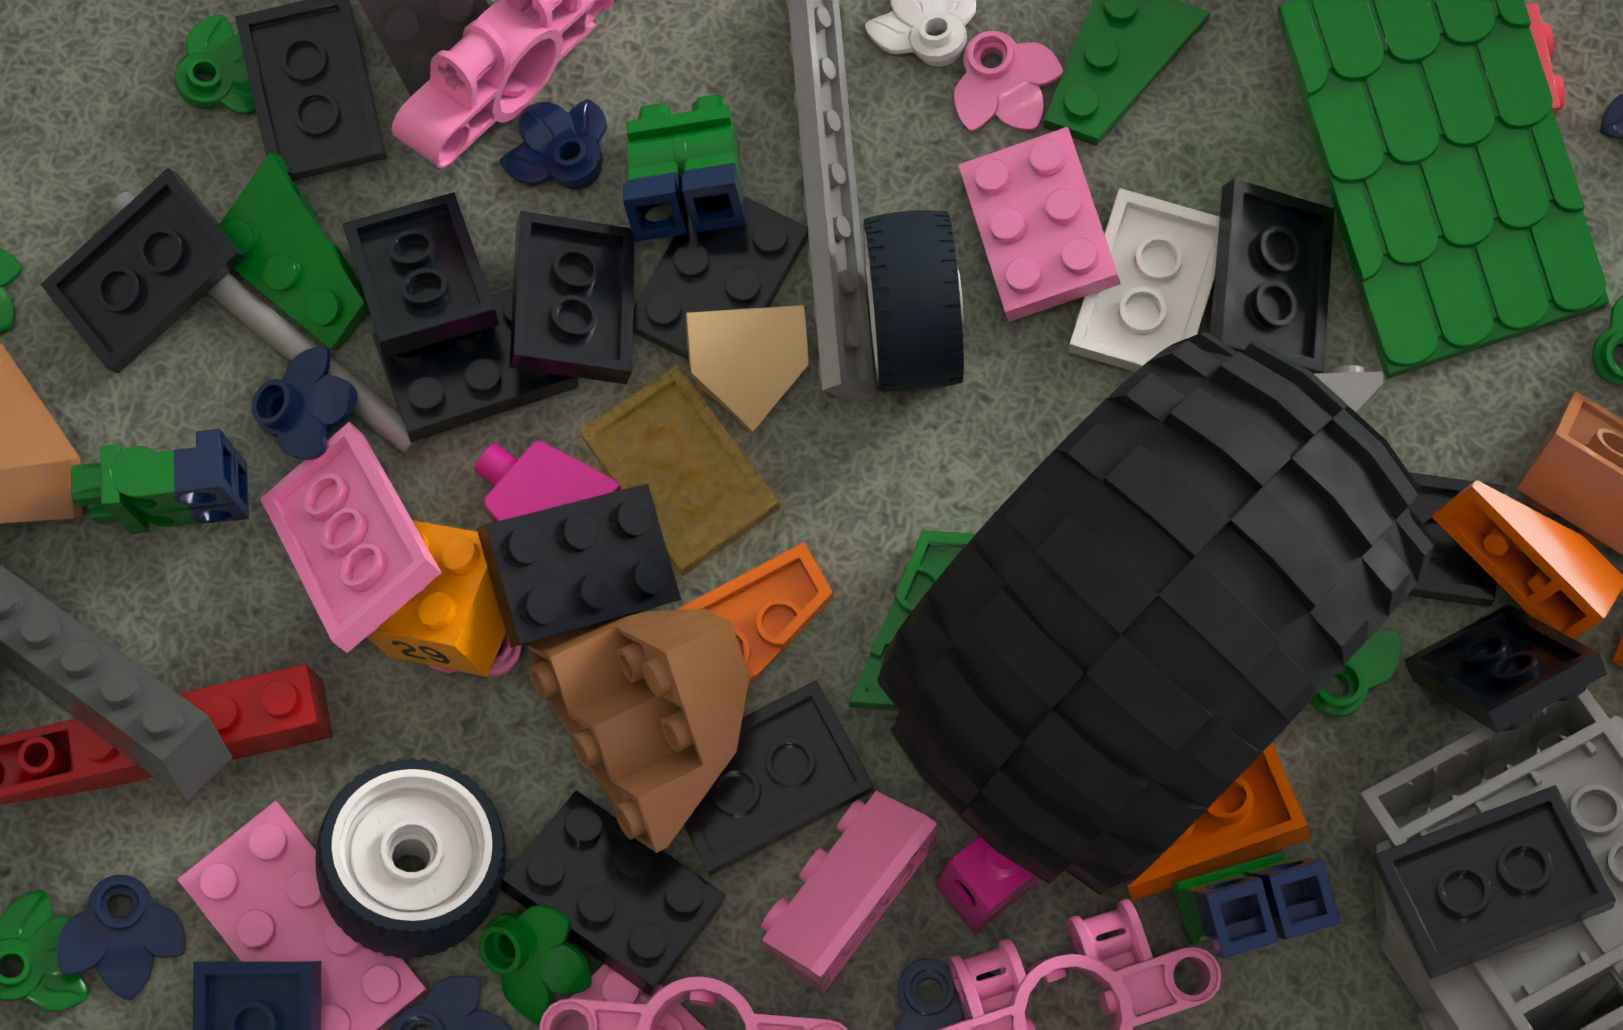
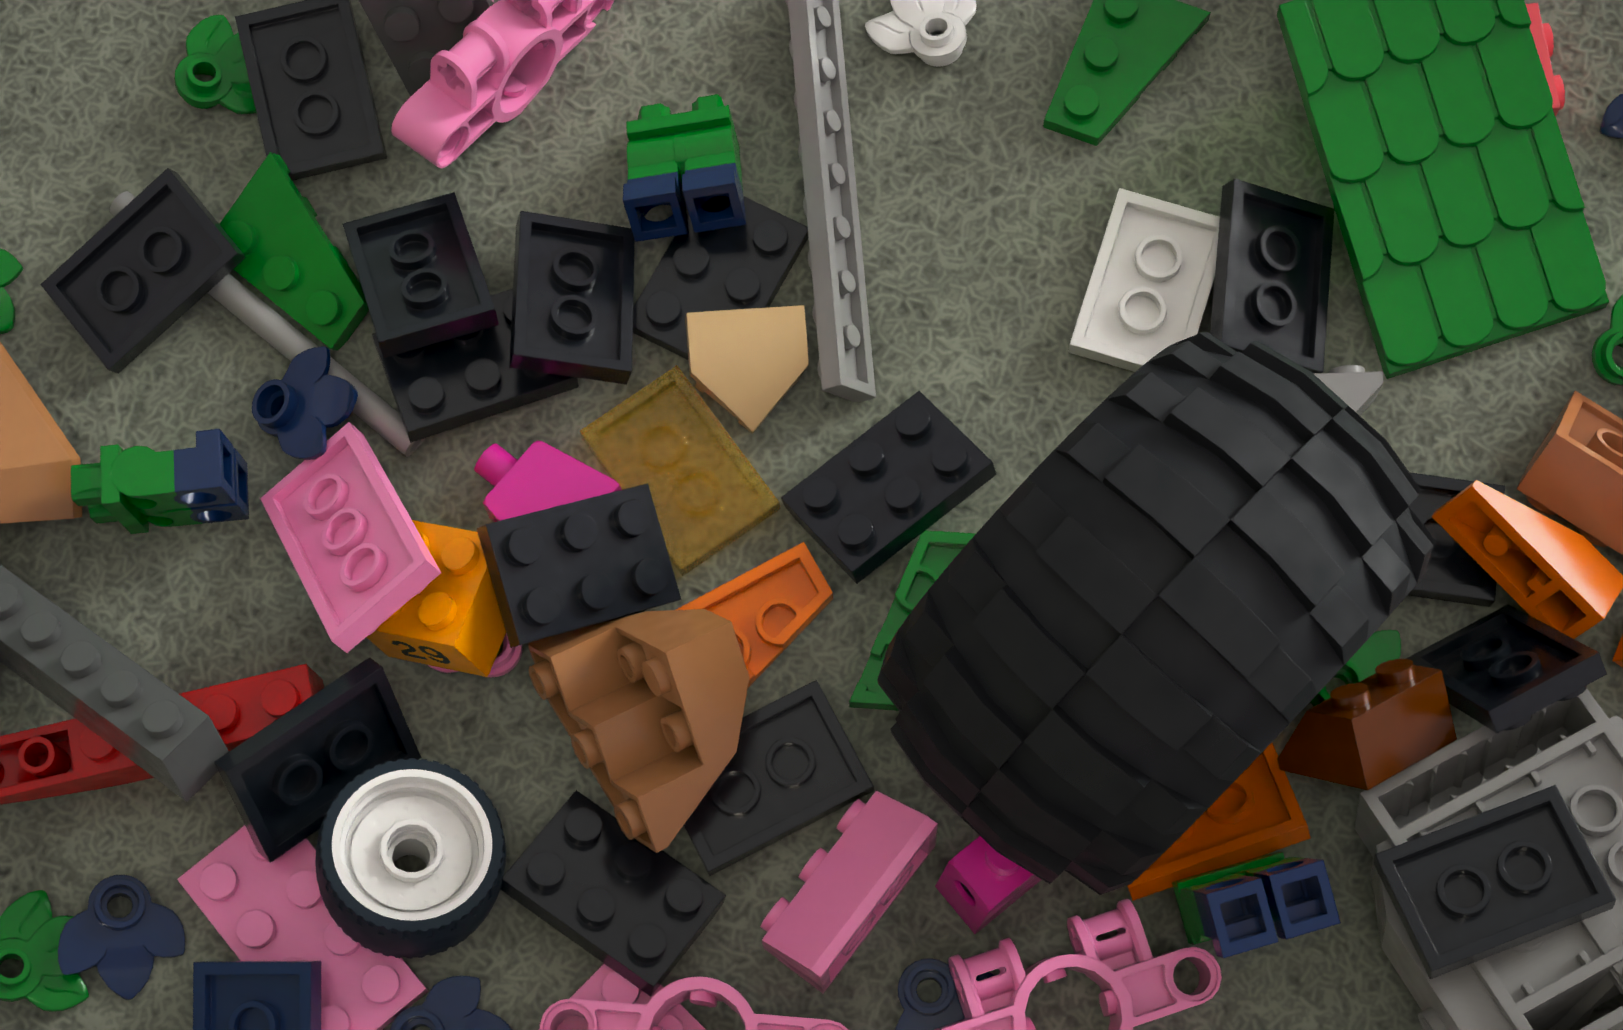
(307, 756): none -> black plate
(537, 959): green plate -> none
(552, 139): dark blue plate -> none
(888, 486): none -> black plate
(914, 300): black wheel -> none
(1007, 90): bright pink plate -> none
(1038, 224): bright pink plate -> none
(1372, 727): none -> reddish brown slope

